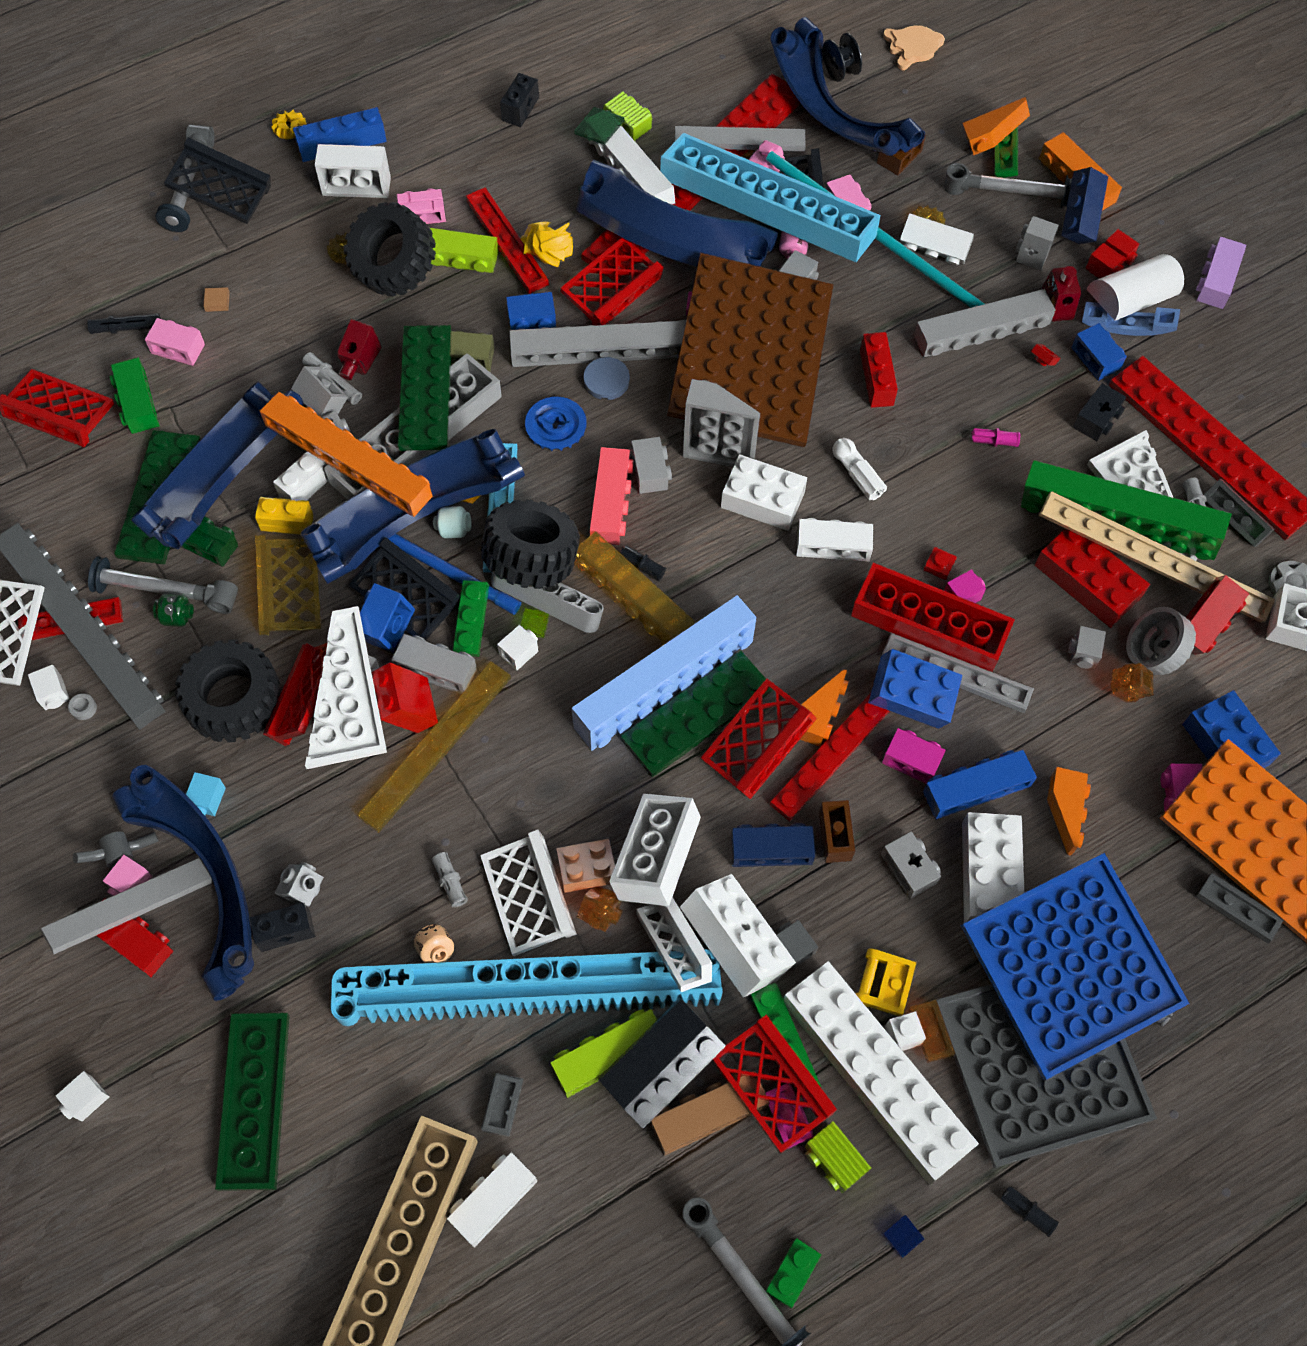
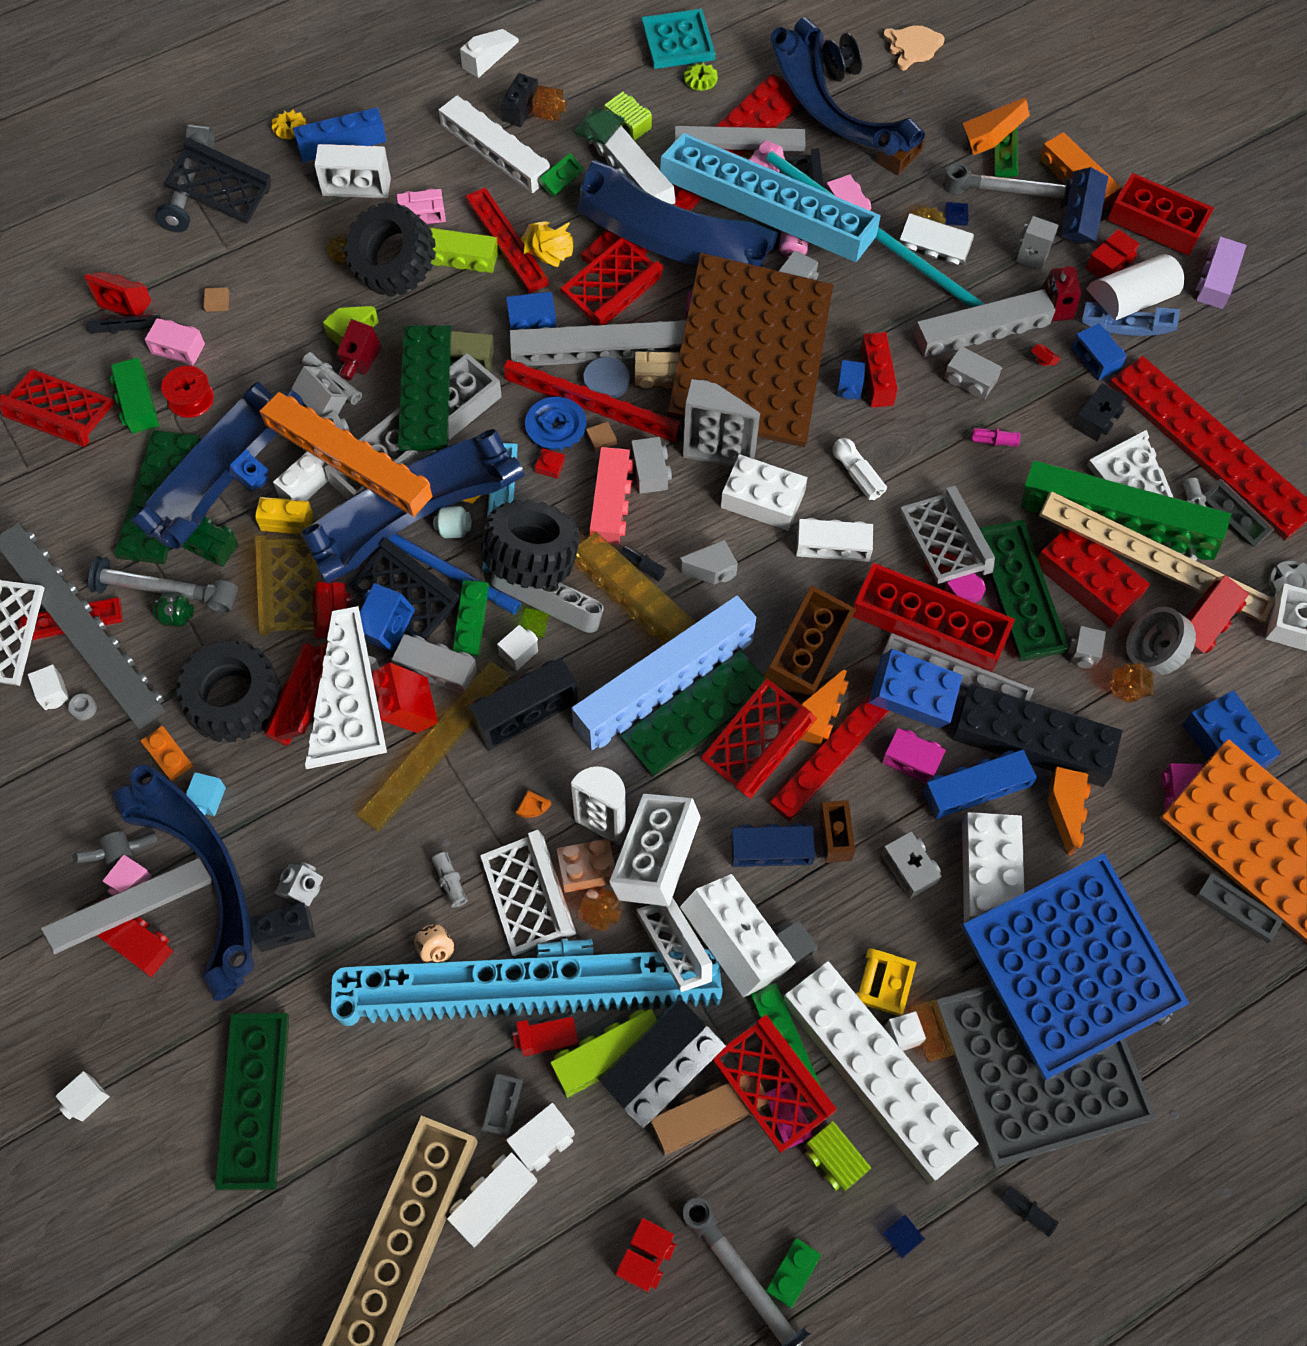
(118, 293): none -> red slope
(167, 753): none -> orange plate
(187, 391): none -> red piece
(253, 480): none -> blue brick
(325, 600): none -> red brick
(337, 323): none -> lime slope
(485, 51): none -> white slope
(493, 143): none -> white brick
(524, 703): none -> black brick
(532, 805): none -> orange tile
(541, 1138): none -> white brick
(545, 1036): none -> red bracket
(549, 103): none -> clear orange brick
(550, 463): none -> red plate
(561, 175): none -> green plate
(565, 948): none -> medium azure pin
(593, 401): none -> red plate
(600, 802): none -> white brick
(601, 436): none -> medium nougat tile
(653, 1242): none -> red piece
(655, 369): none -> tan brick
(678, 38): none -> teal plate
(707, 81): none -> lime gear
(710, 564): none -> light grey slope
(809, 643): none -> reddish brown brick
(851, 379): none -> blue brick
(956, 214): none -> clear blue tile
(964, 524): none -> light grey fence
(972, 373): none -> light grey brick
(1023, 592): none -> dark green plate
(1045, 734): none -> black brick
(1160, 213): none -> red brick

